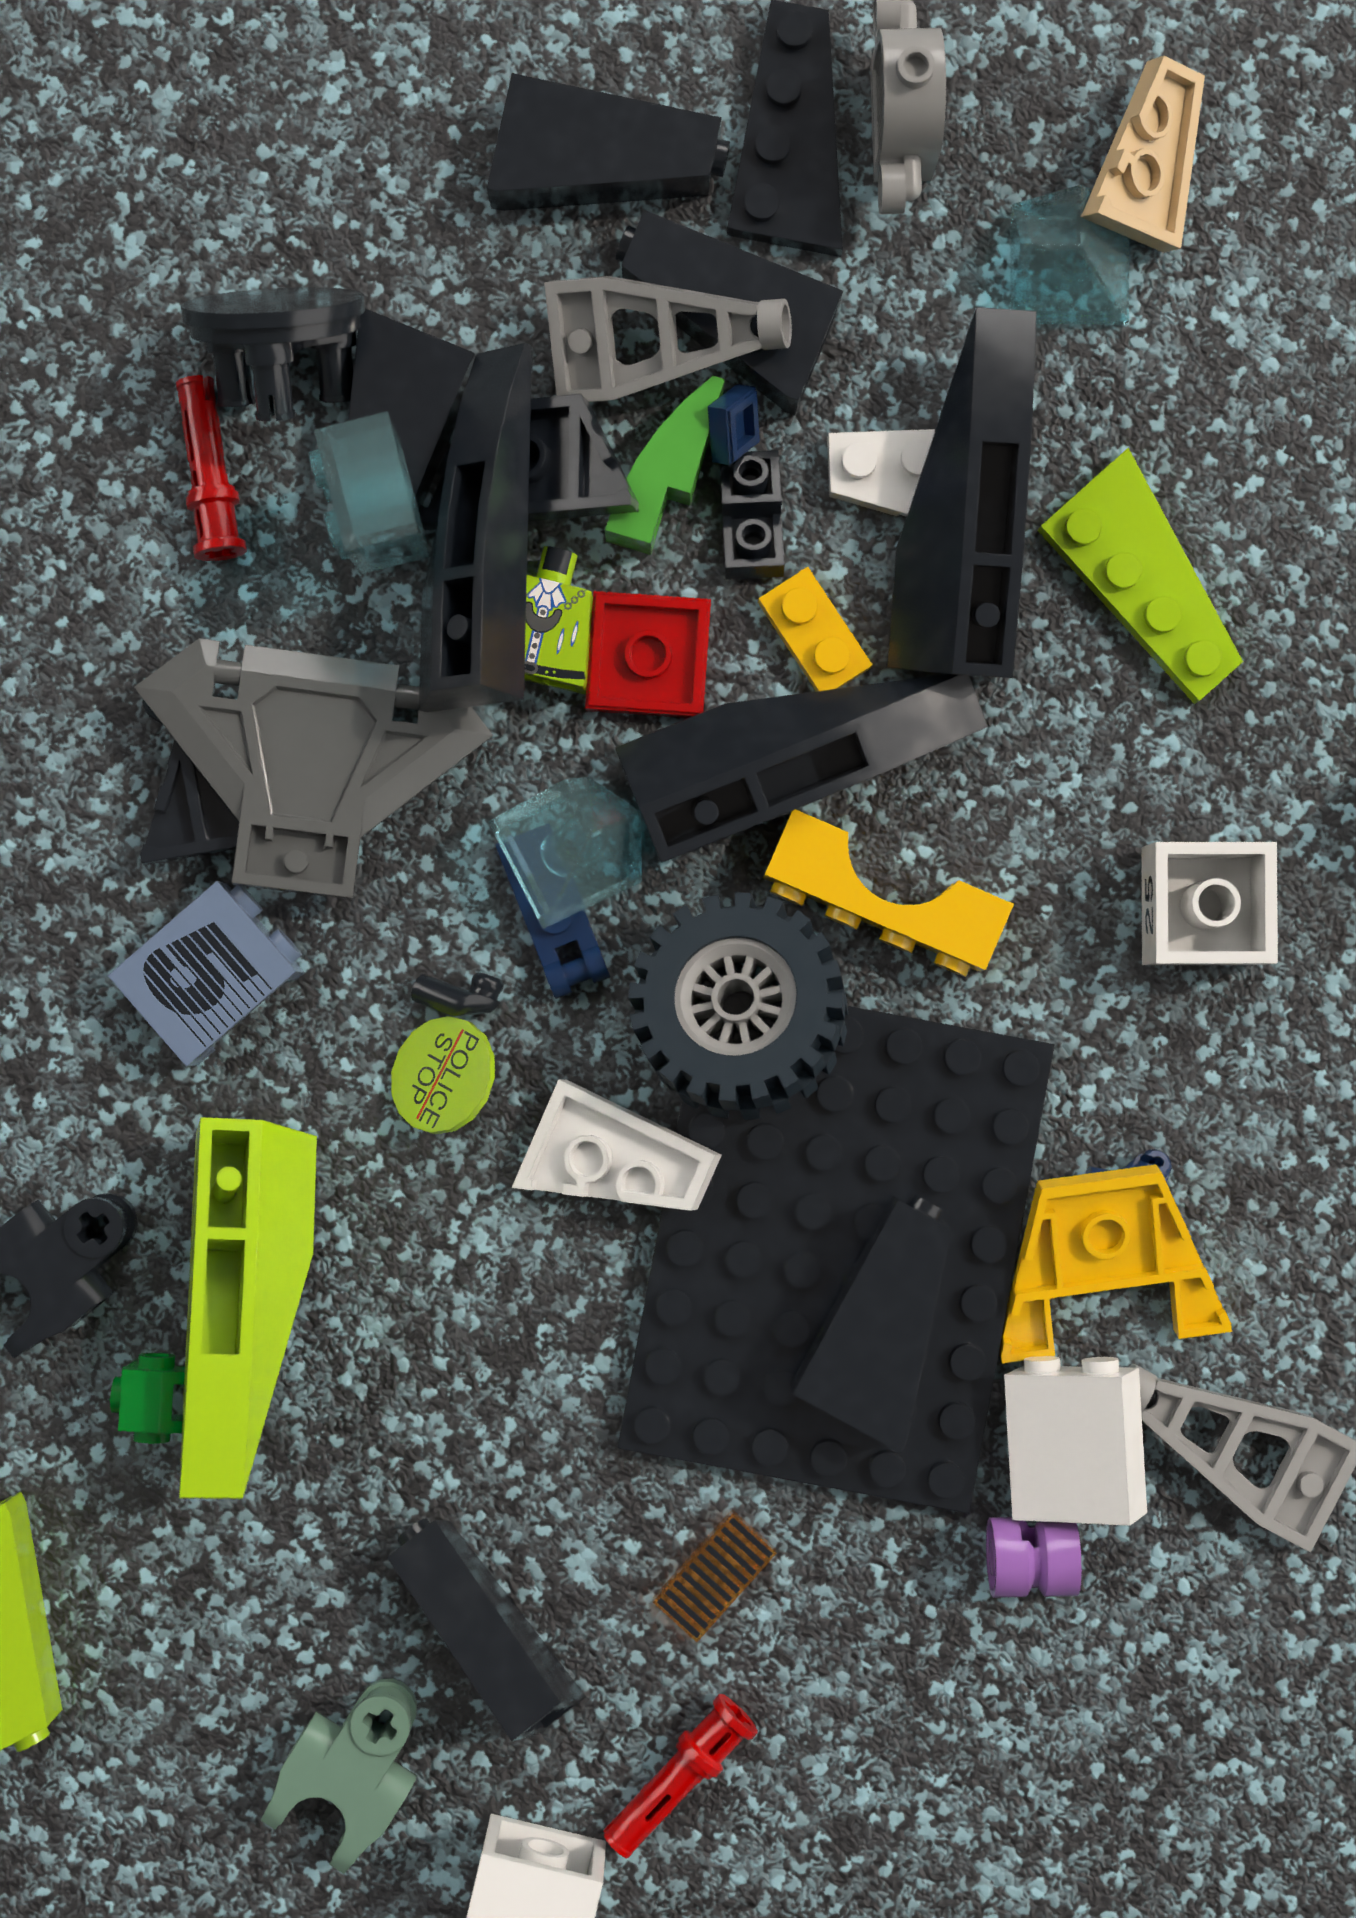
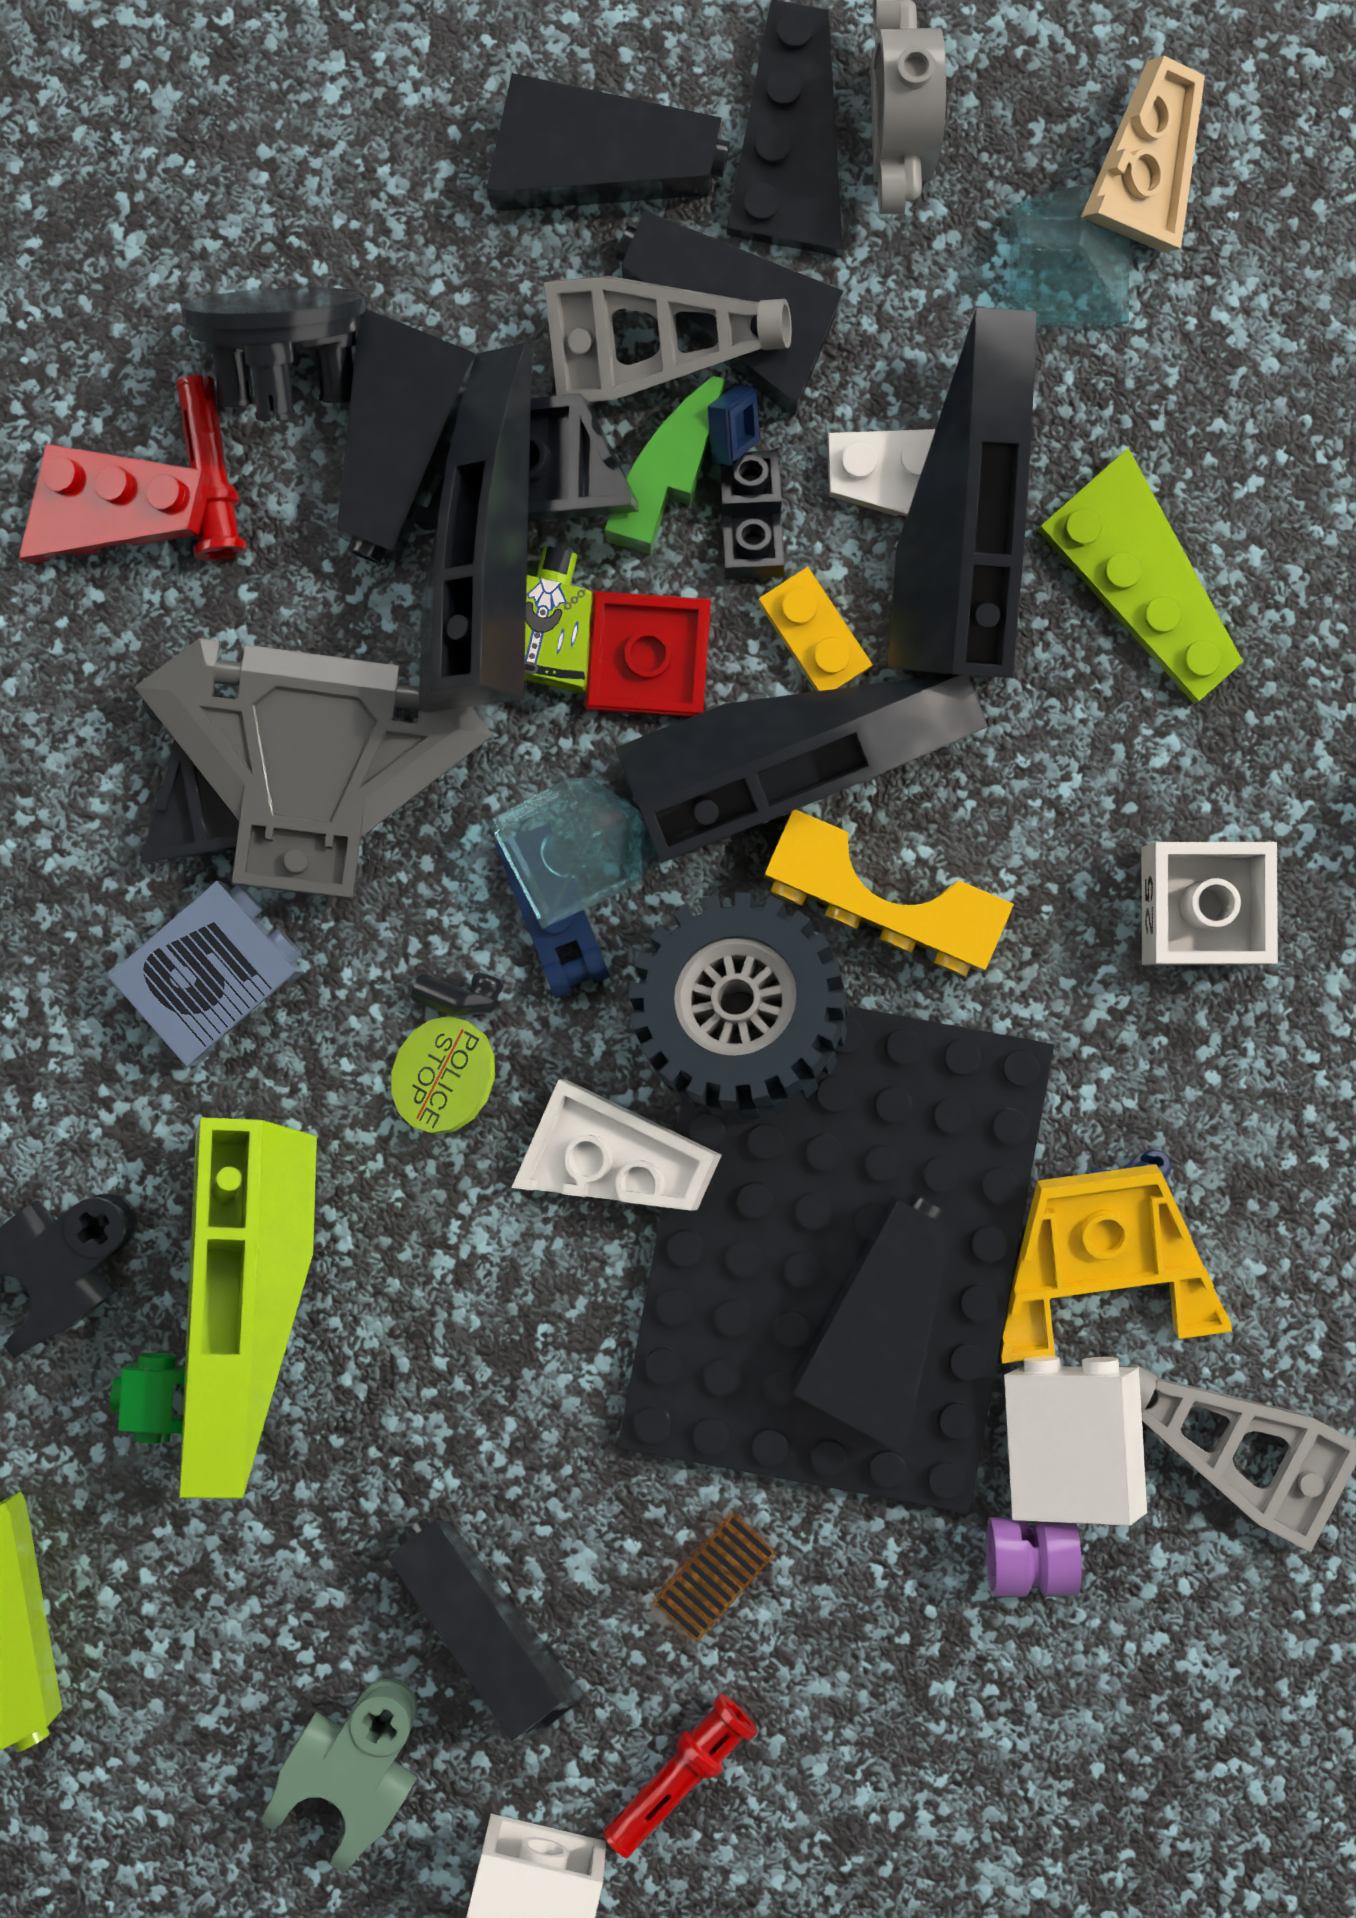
(107, 501): none -> wing
(371, 493): clear light blue brick -> none

